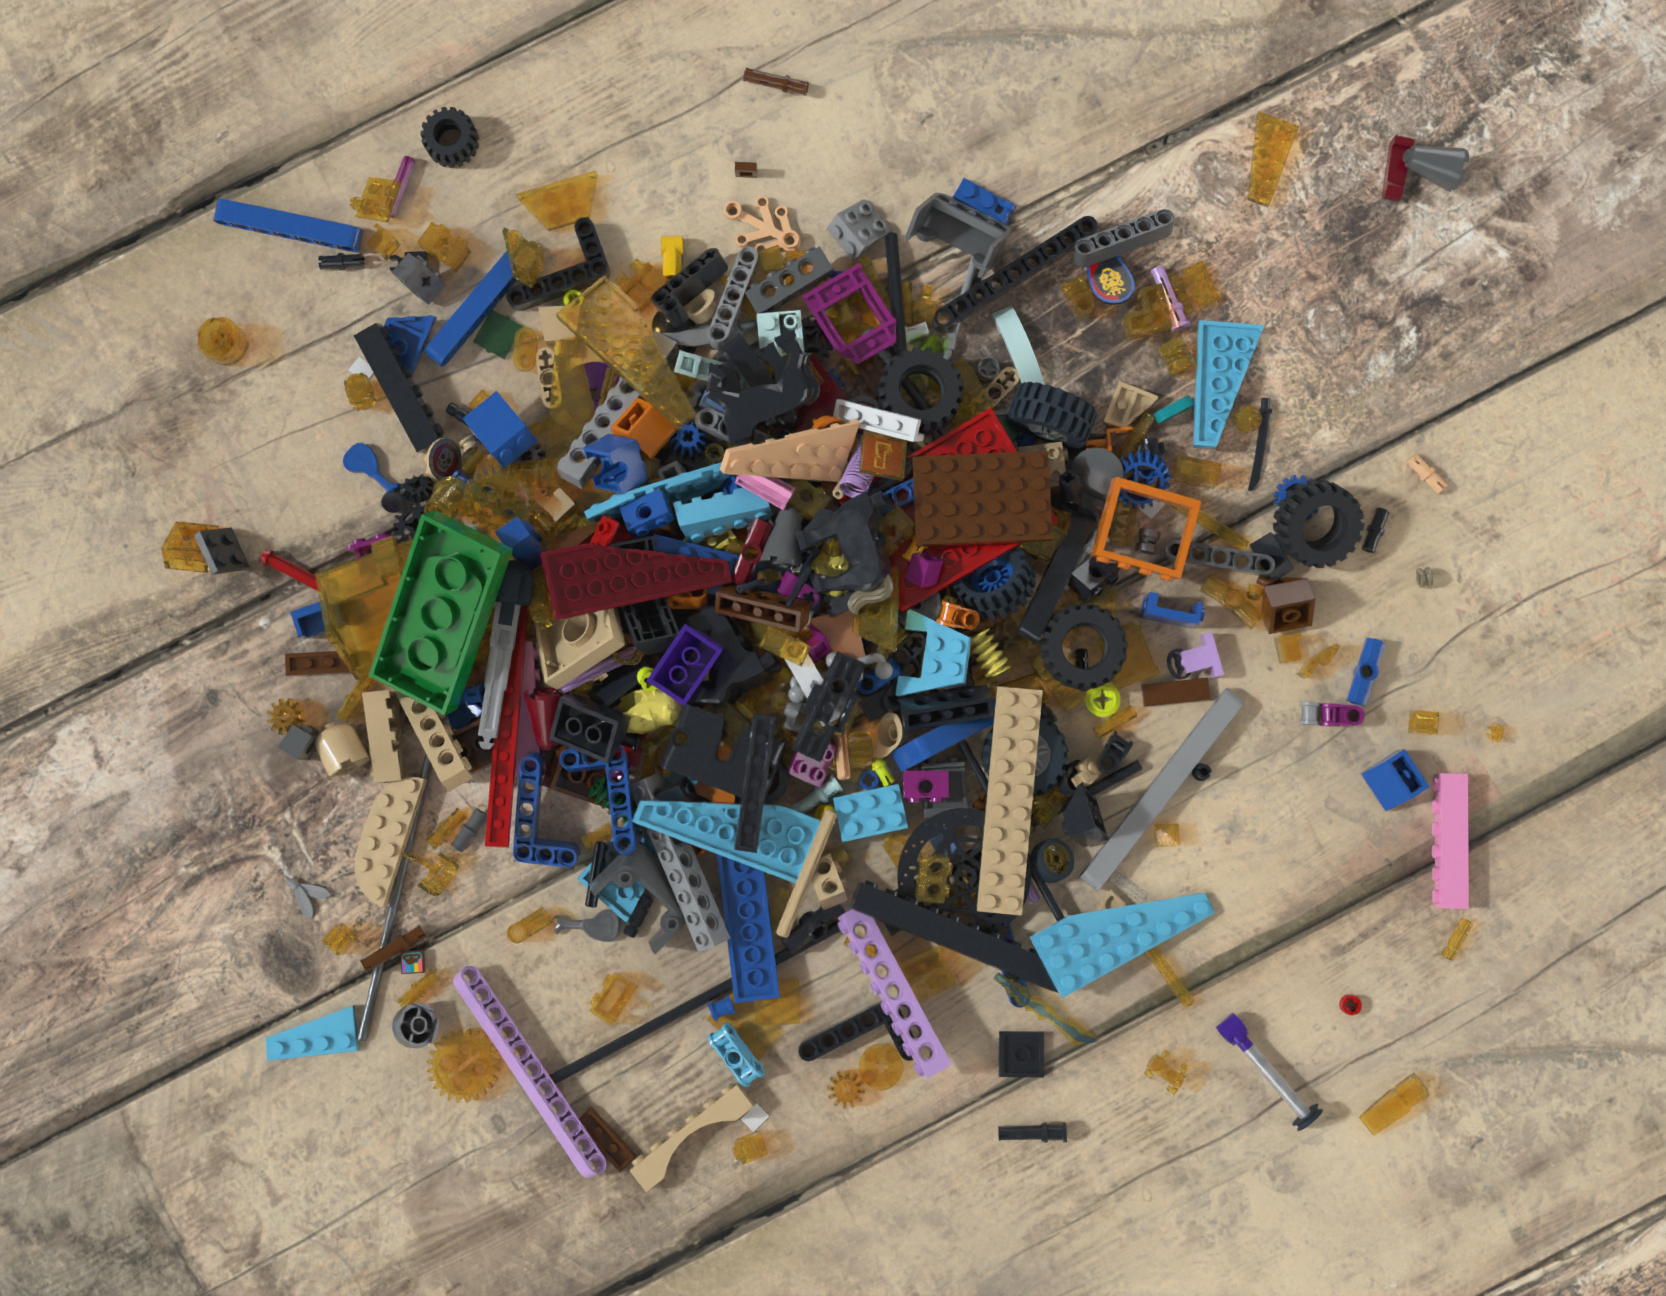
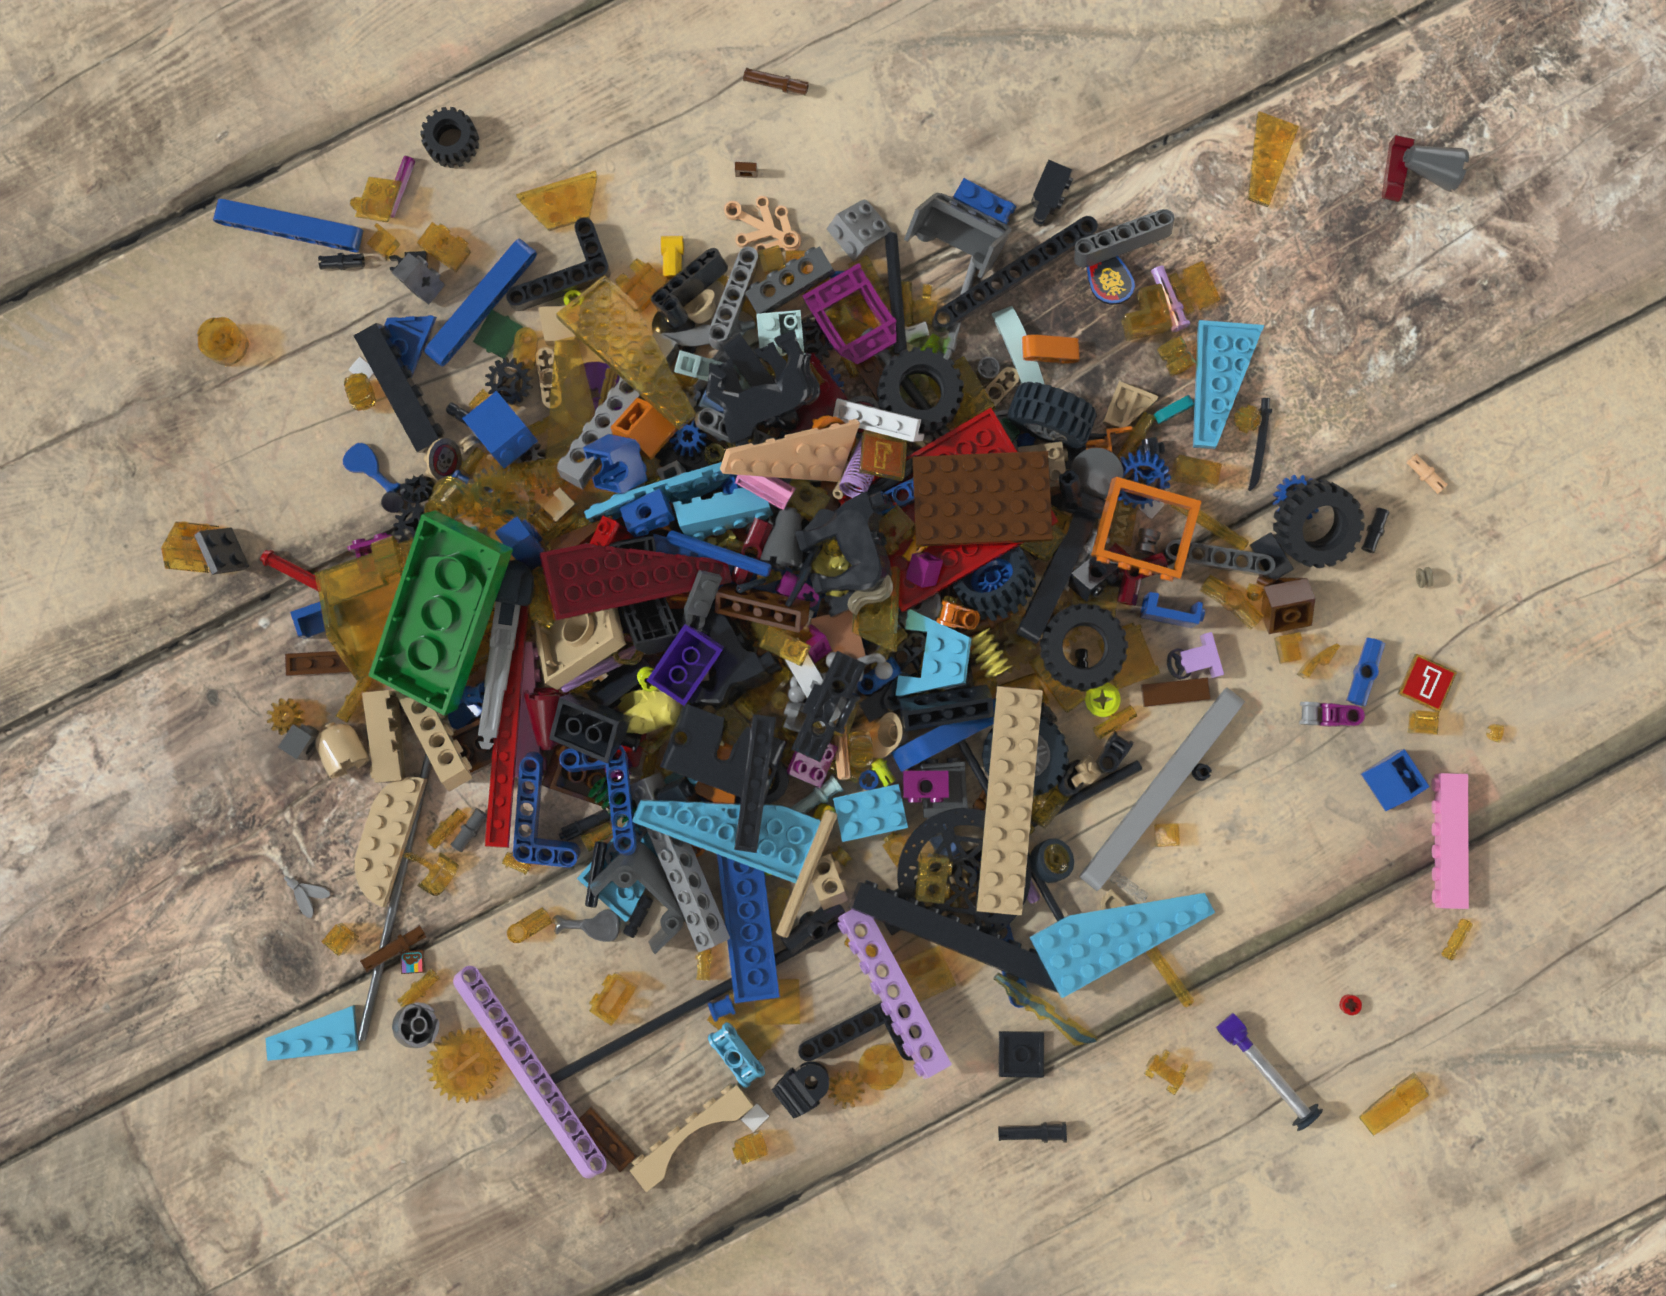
(511, 862): none -> clear yellow pin
(514, 387): none -> black gear
(524, 257): clear yellow slope -> none
(584, 825): none -> black piece
(700, 599): none -> dark grey hinge
(703, 964): none -> clear yellow pin
(718, 553): none -> blue axle
(796, 1094): none -> black piece
(1050, 190): none -> black hinge
(1050, 349): none -> orange beam
(1077, 292): clear yellow piece -> none
(1084, 819): black slope -> none
(1130, 585): none -> dark red piece
(1427, 683): none -> red tile

